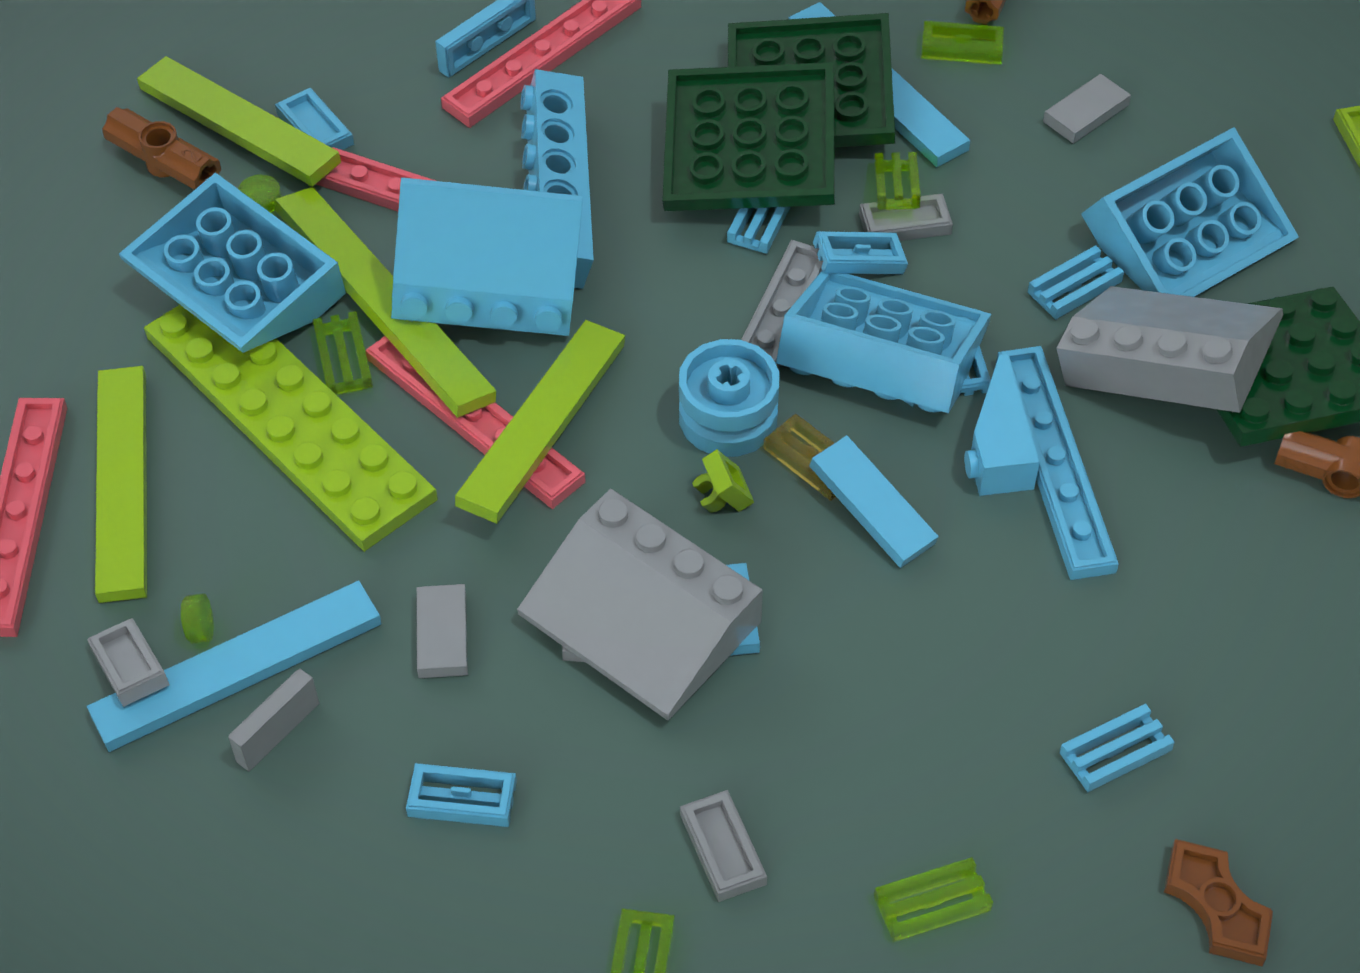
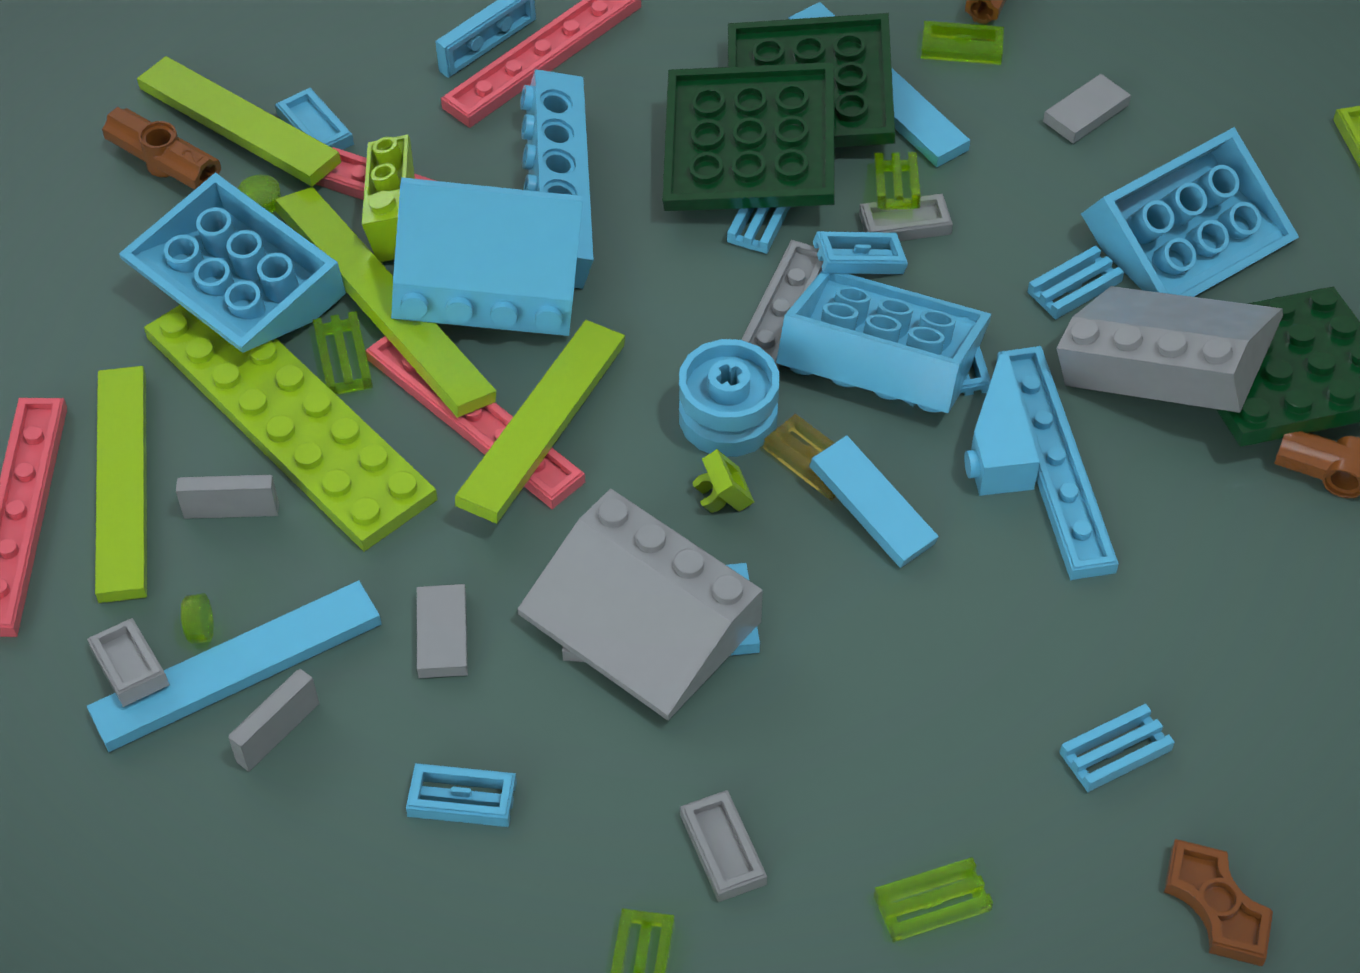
(227, 496): none -> light grey tile
(385, 165): none -> lime slope

